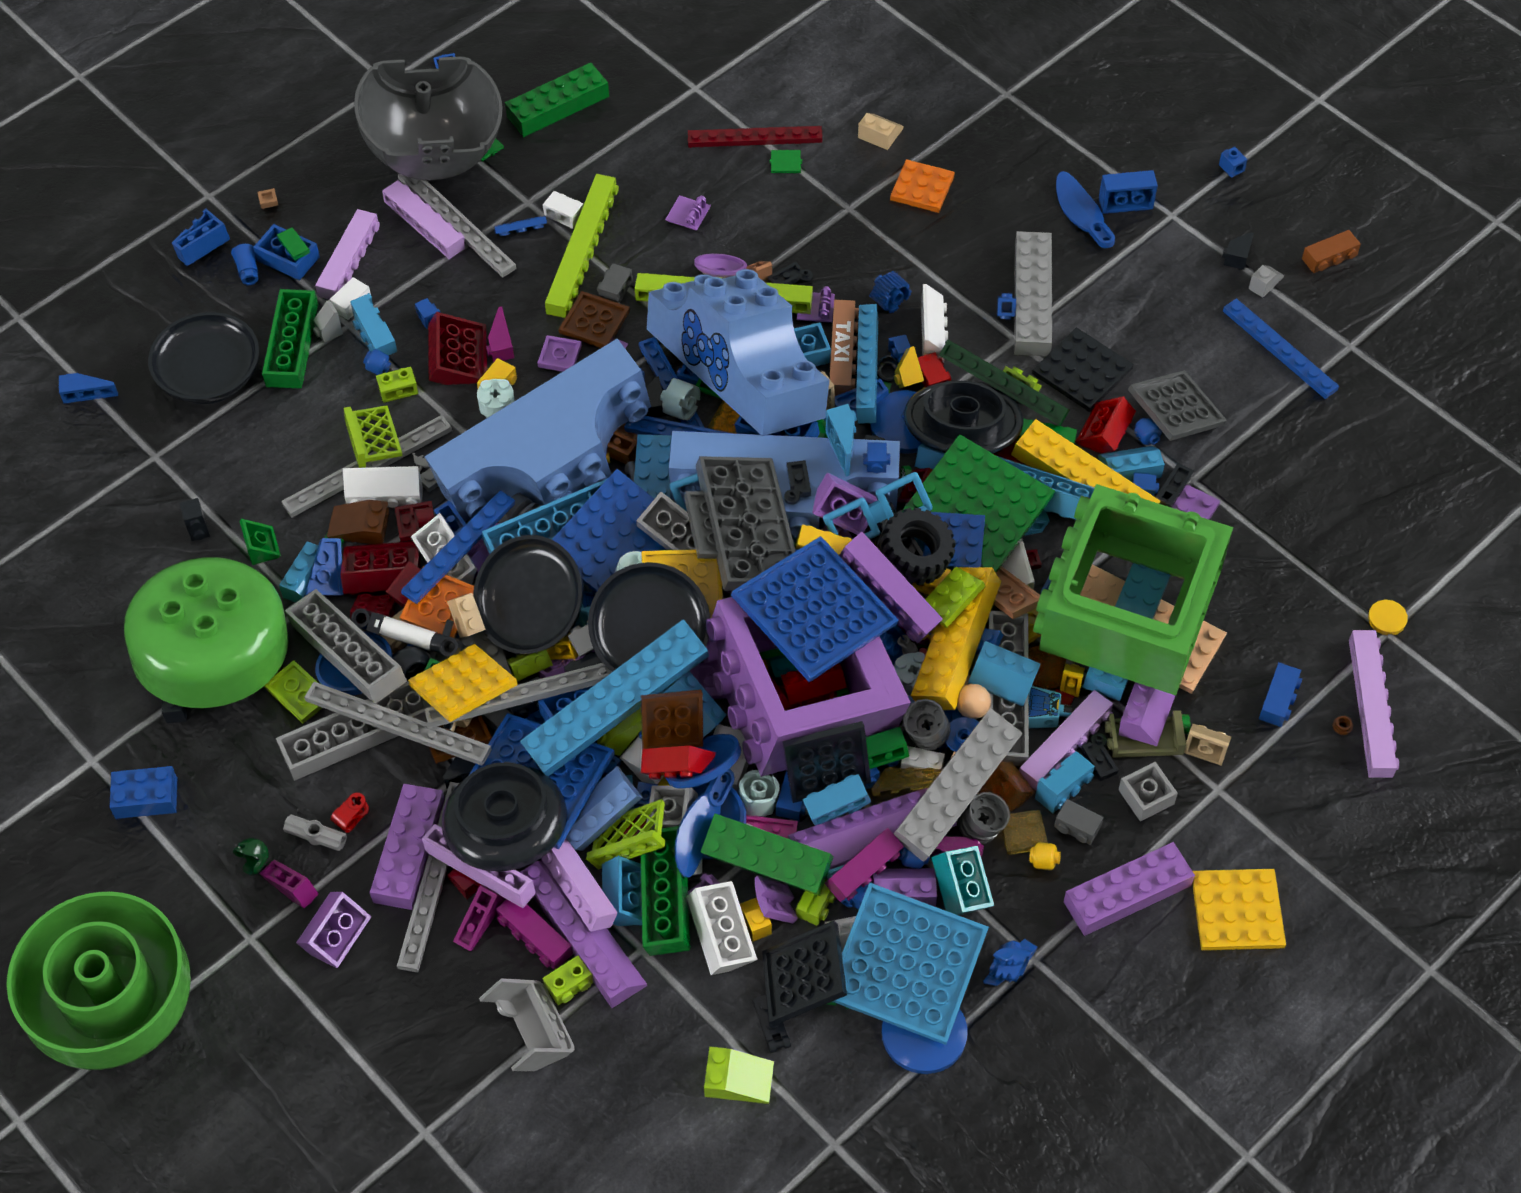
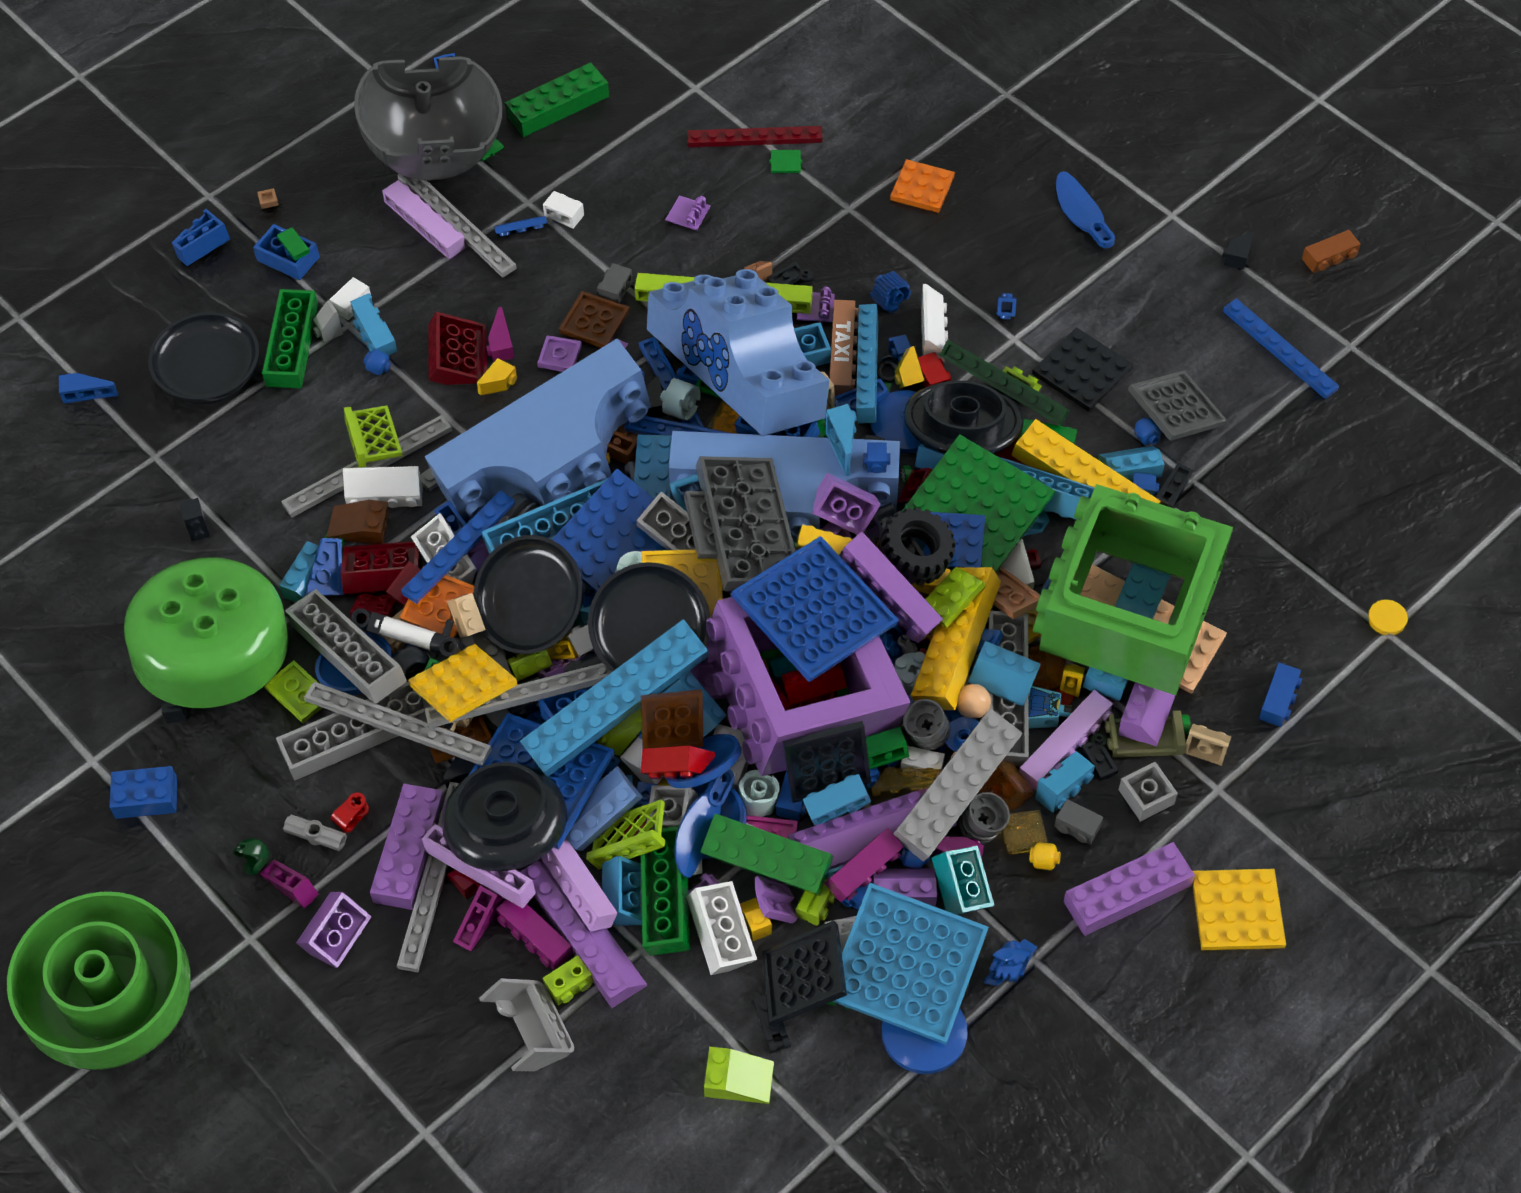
(246, 263): blue plant -> none
(260, 541): green slope -> none
(347, 253): lavender brick -> none
(397, 384): lime brick -> none
(412, 518): dark red plate -> none
(420, 461): light grey piece -> none
(425, 311): blue brick -> none
(494, 396): light aqua brick -> none
(581, 246): lime brick -> none
(719, 265): medium lavender dish -> none
(798, 482): black hinge -> none
(878, 130): tan slope -> none
(880, 509): dark azure bar -> none
(1033, 294): light grey brick -> none
(1106, 425): red slope -> none
(1128, 191): blue brick -> none
(1196, 501): medium lavender plate -> none
(1233, 162): blue brick -> none
(1264, 280): light grey slope -> none
(1342, 720): reddish brown plate -> none
(1372, 704): lavender brick -> none

